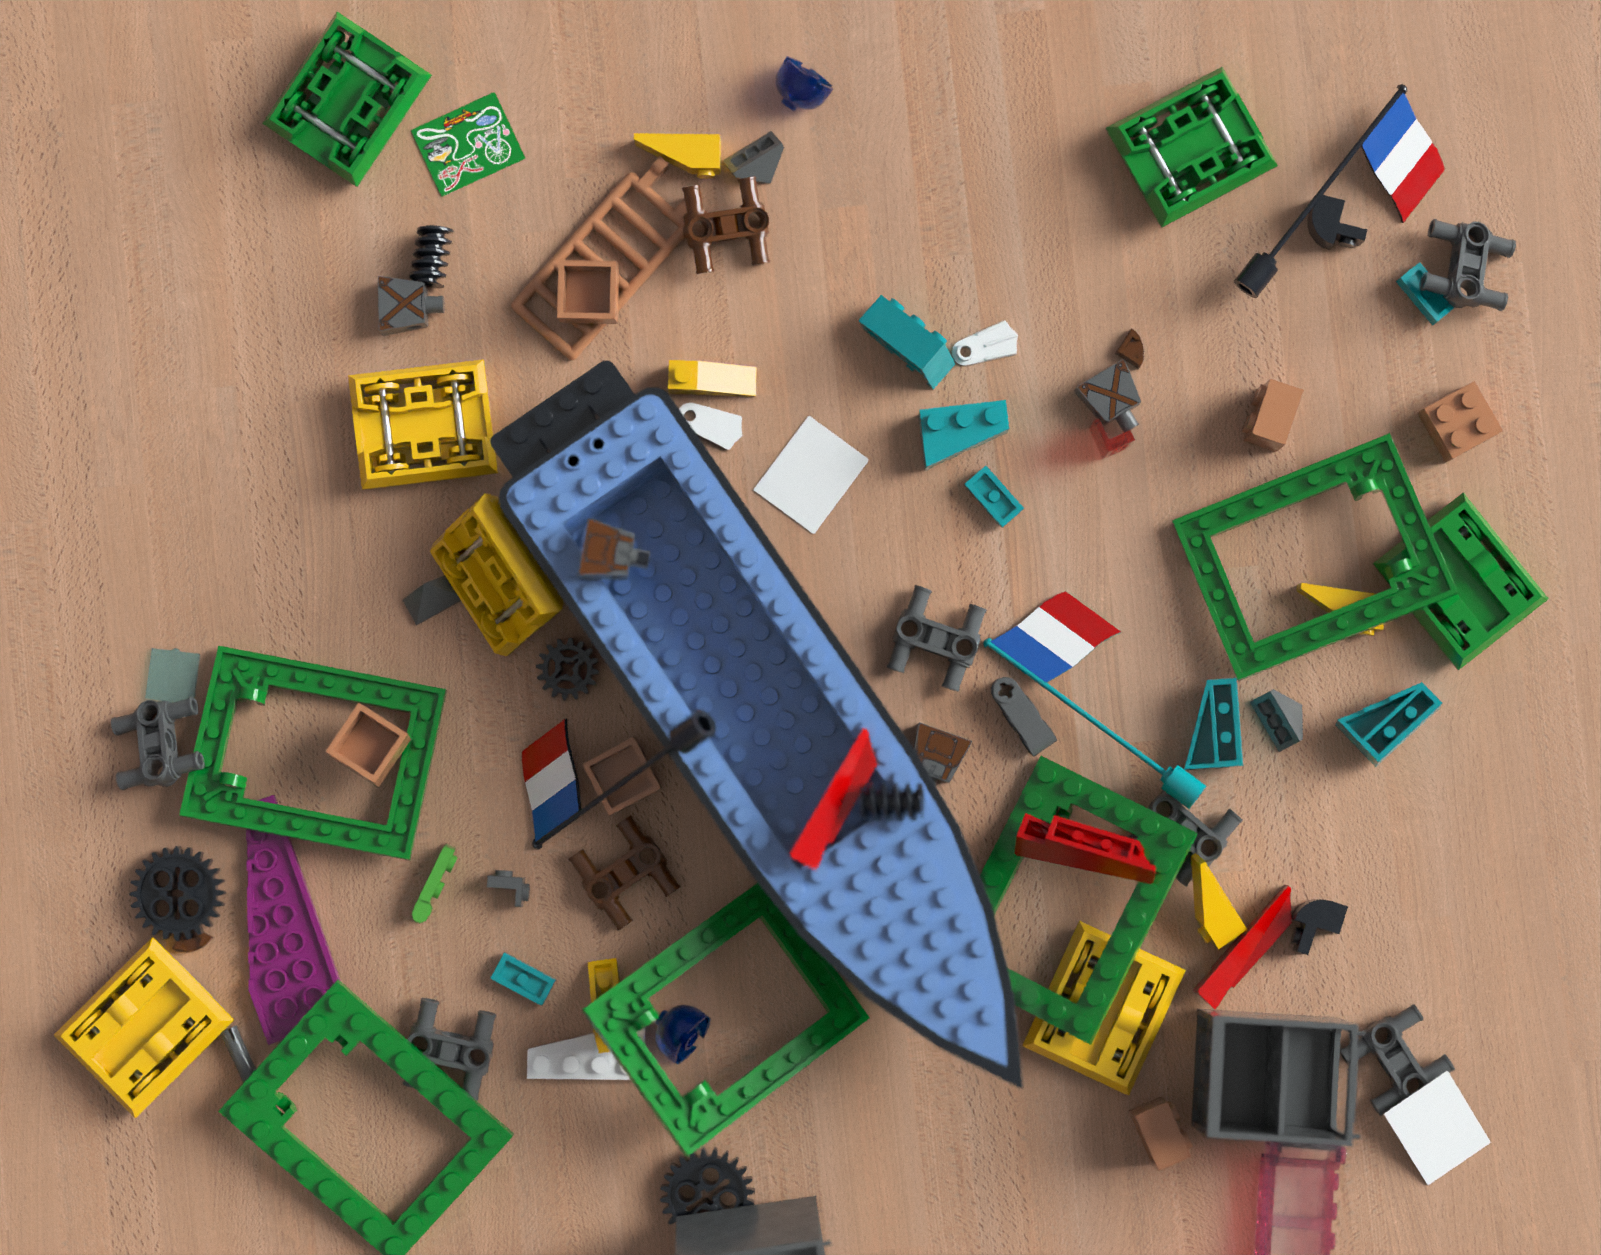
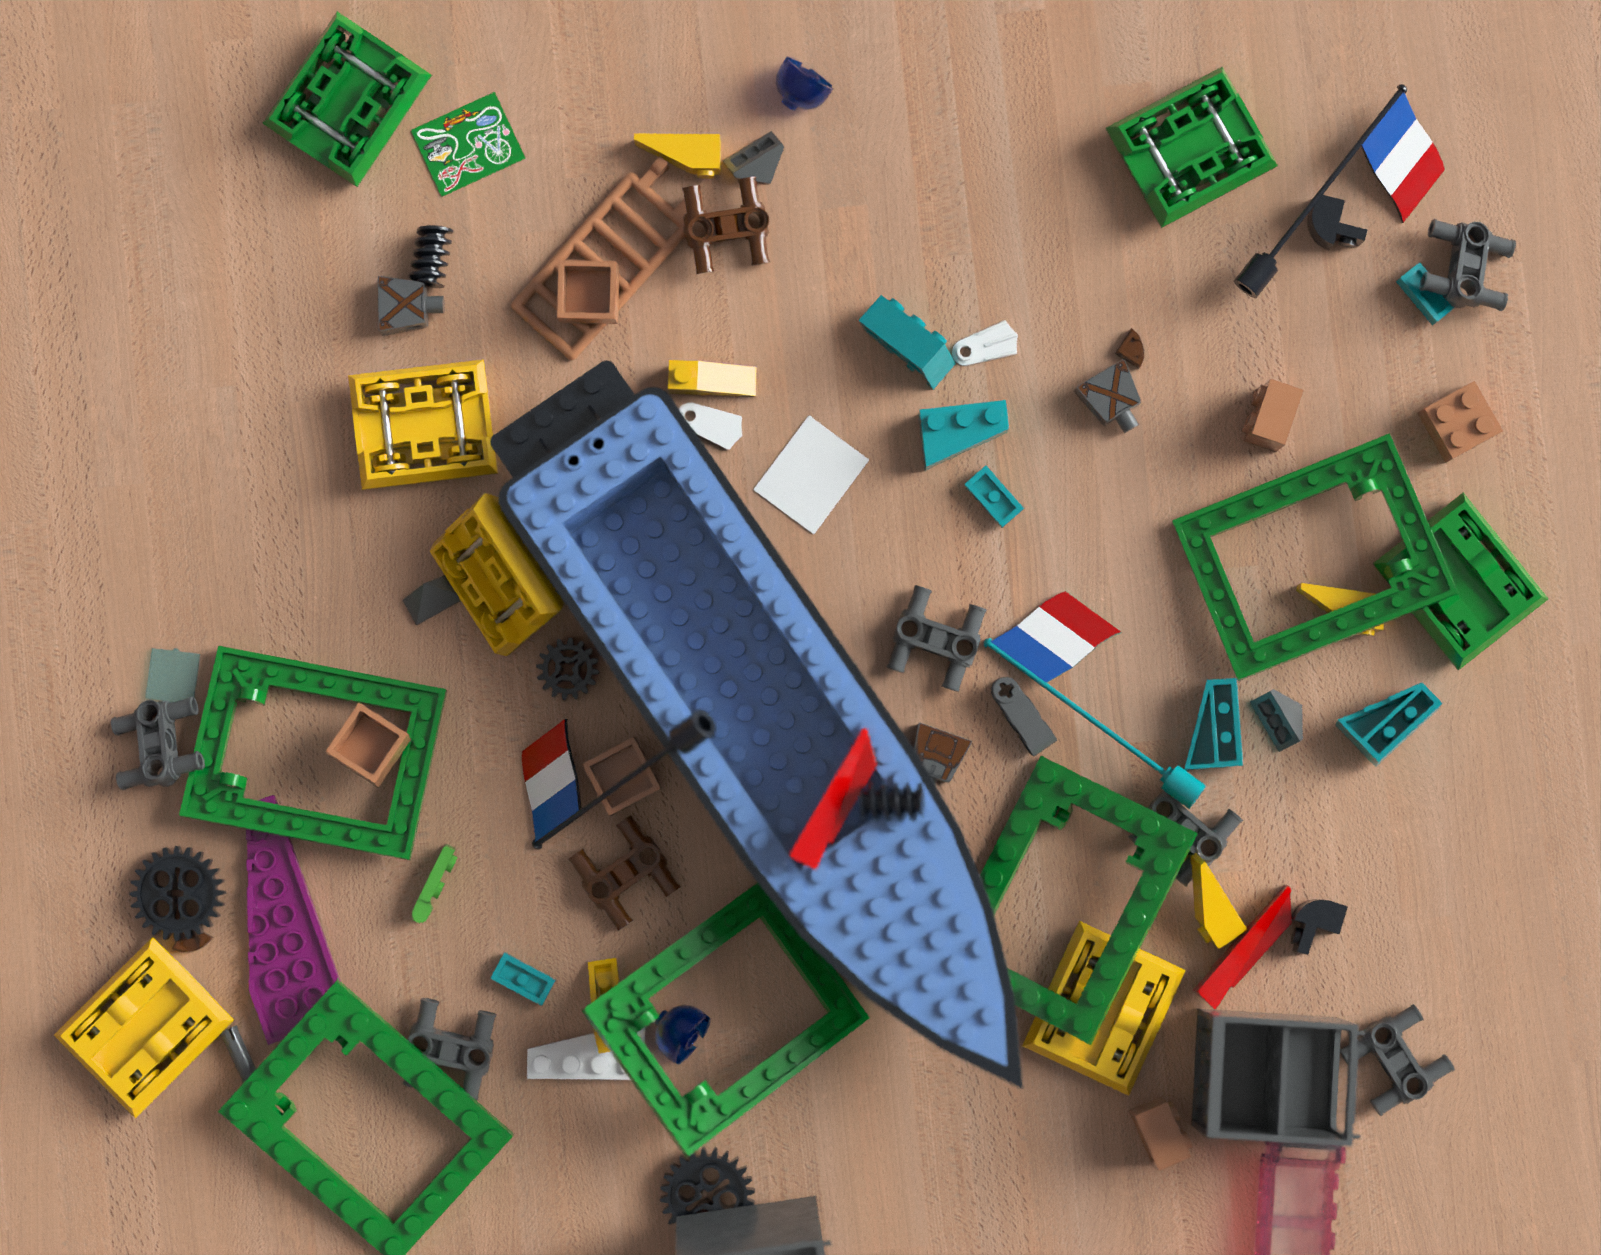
(505, 879): dark grey bracket -> none
(609, 553): torso -> none
(1083, 848): red wedge -> none
(1106, 446): clear red panel -> none
(1437, 1127): white sticker -> none

